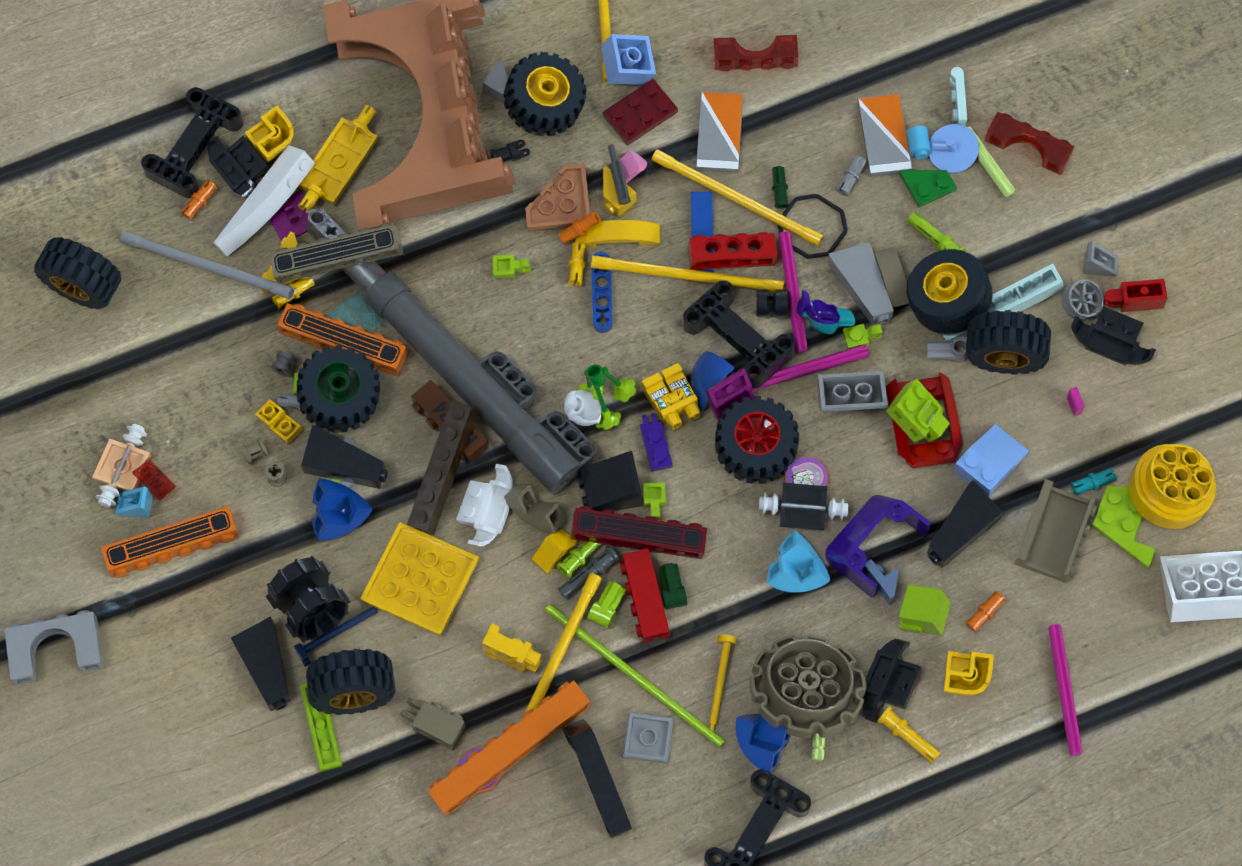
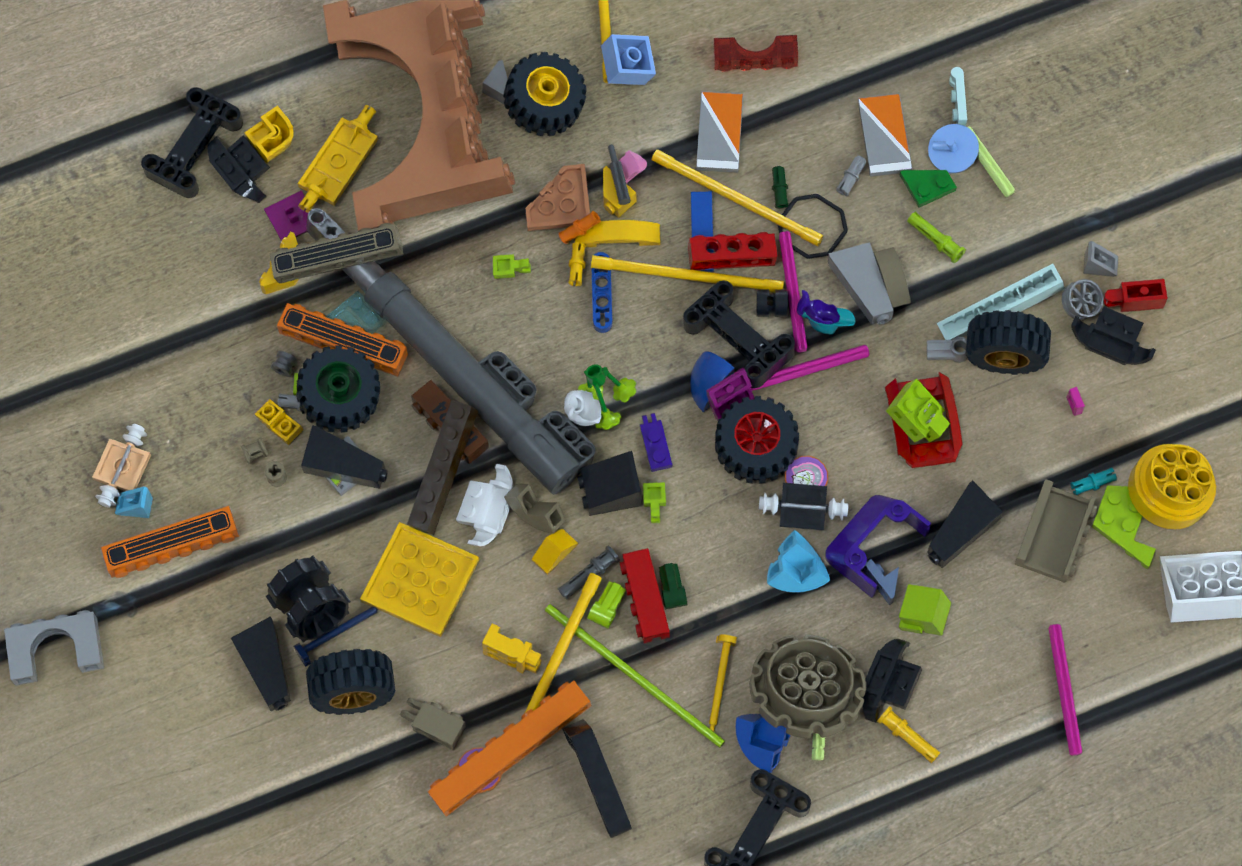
(77, 273): black wheel -> none
(154, 479): clear red hips -> none
(198, 199): orange pin -> none
(266, 198): white slope -> none
(274, 287): light grey piece -> none
(300, 286): yellow pin -> none
(322, 735): lime tile -> none
(337, 510): blue brick -> none
(511, 151): black piece -> none
(576, 559): lime pin -> none
(638, 533): brick -> none
(640, 112): dark red plate -> none
(648, 738): light grey tile -> none
(671, 396): yellow hips -> none
(852, 391): light grey slope -> none
(858, 335): lime plate -> none
(918, 142): medium azure brick -> none
(949, 290): black wheel -> none
(967, 673): yellow brick -> none
(985, 611): orange pin -> none
(990, 459): light blue slope -> none
(1008, 131): clear red arch -> none

